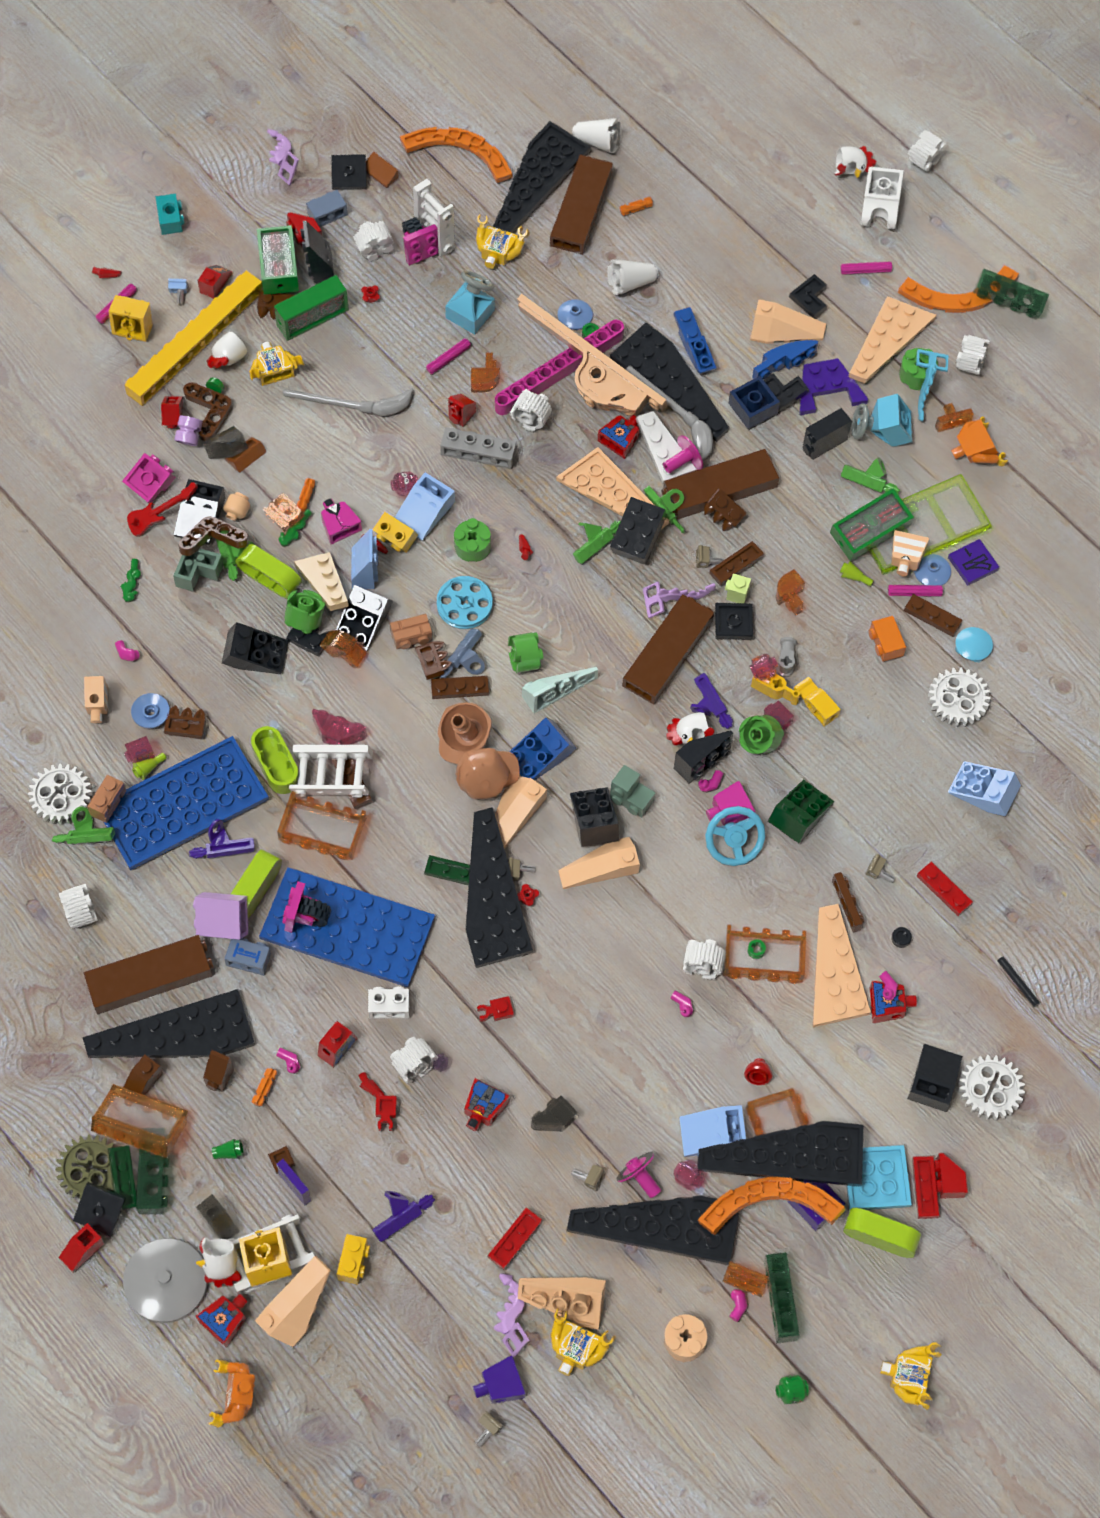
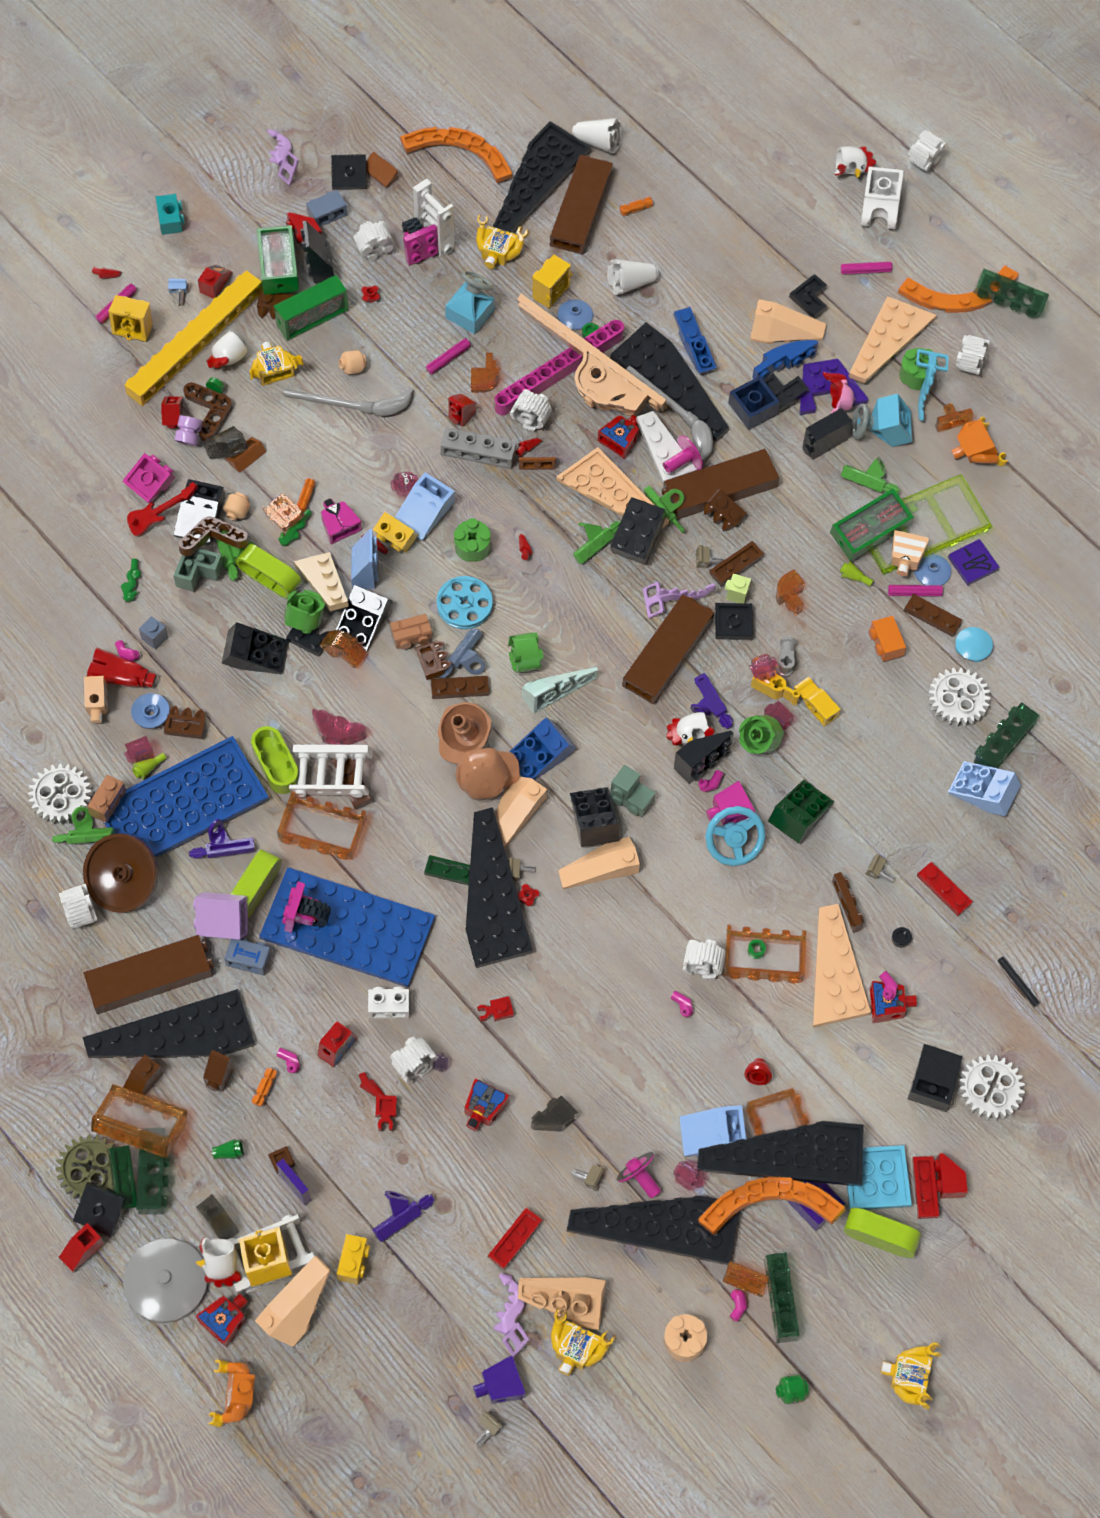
(119, 670): none -> red piece
(120, 872): none -> reddish brown dish
(153, 632): none -> sand blue brick
(352, 362): none -> light nougat head
(527, 445): none -> red bar
(537, 463): none -> dark orange slope
(551, 281): none -> yellow brick
(841, 393): none -> hair
(1025, 718): none -> clear green brick

